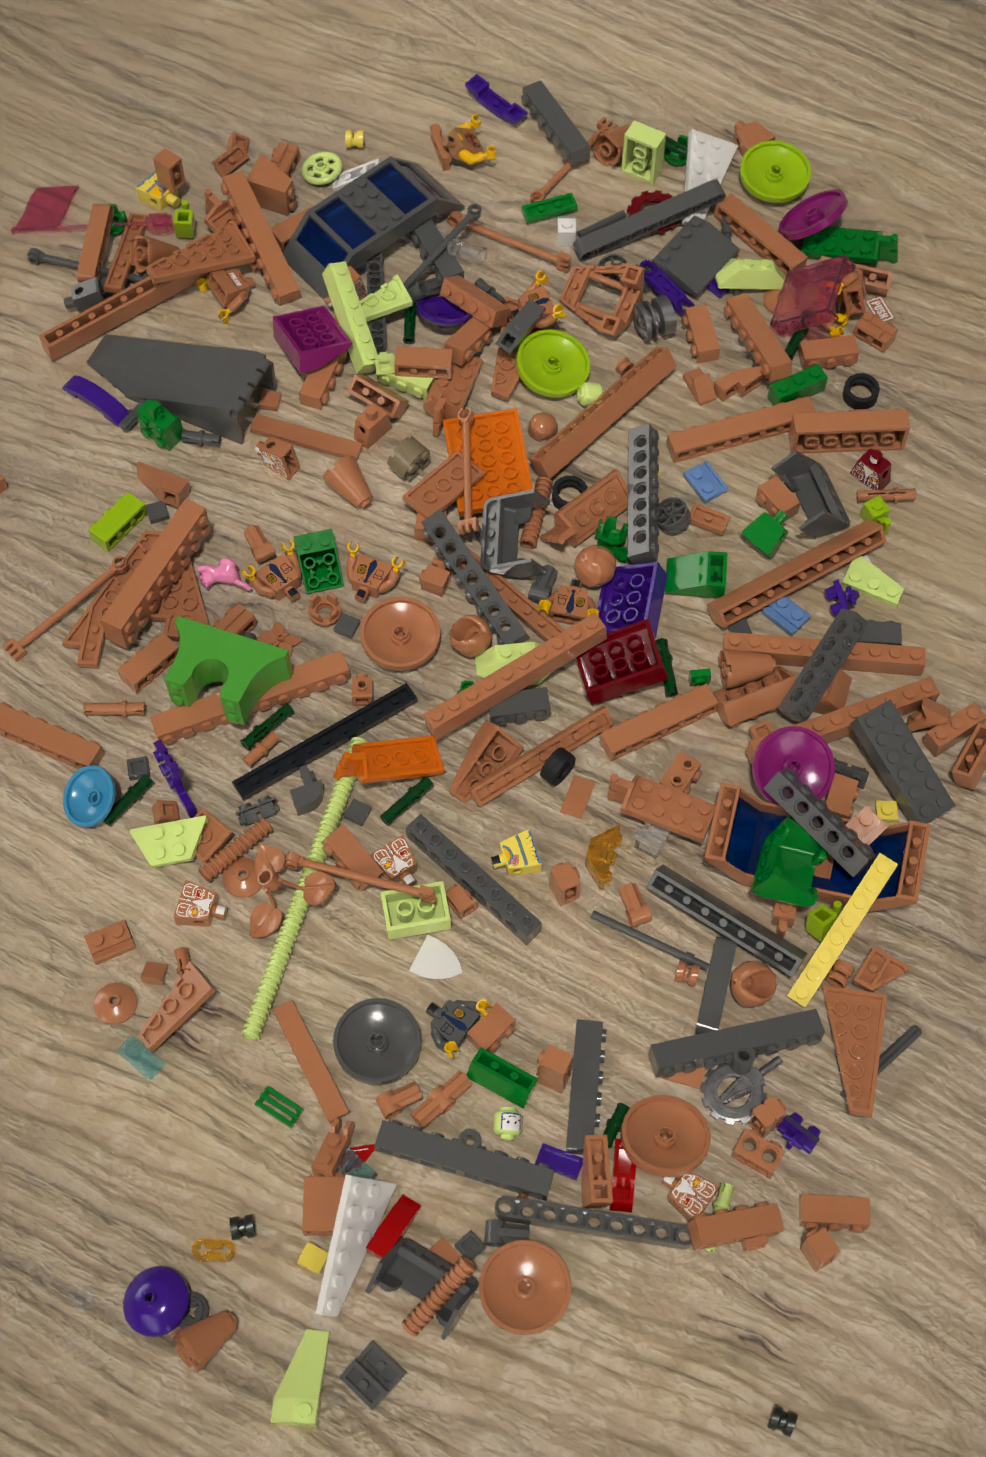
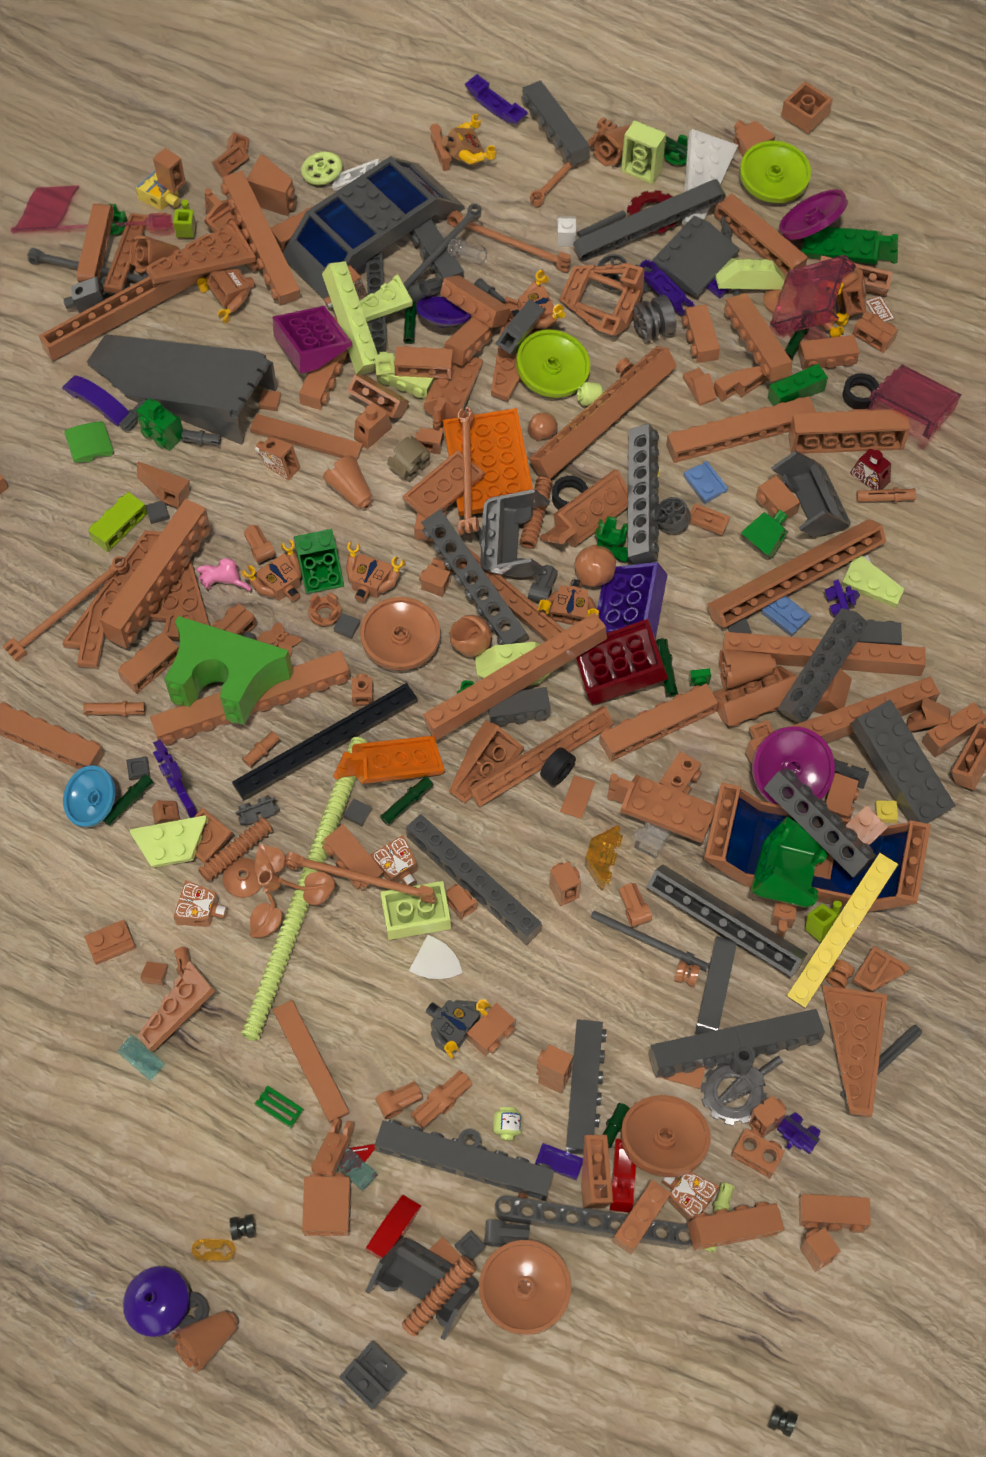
(88, 441): none -> bright green slope
(117, 1012): nougat dish -> none
(285, 711): dark green pin -> none
(286, 157): nougat brick -> none
(301, 1389): yellowish green wedge -> none
(310, 795): dark grey brick -> none
(313, 1258): light yellow slope -> none
(354, 138): light yellow wheel -> none
(356, 1222): white wing -> none
(377, 1041): dark grey dish -> none
(431, 439): none -> nougat brick
(502, 1077): green brick -> none
(518, 855): light yellow torso -> none
(549, 208): green plate -> none
(641, 1217): none -> nougat brick
(697, 574): green slope -> none
(753, 983): nougat piece -> none
(754, 1243): nougat tile -> none
(806, 107): none -> nougat brick
(877, 511): lime brick -> none
(917, 398): none -> clear pink panel

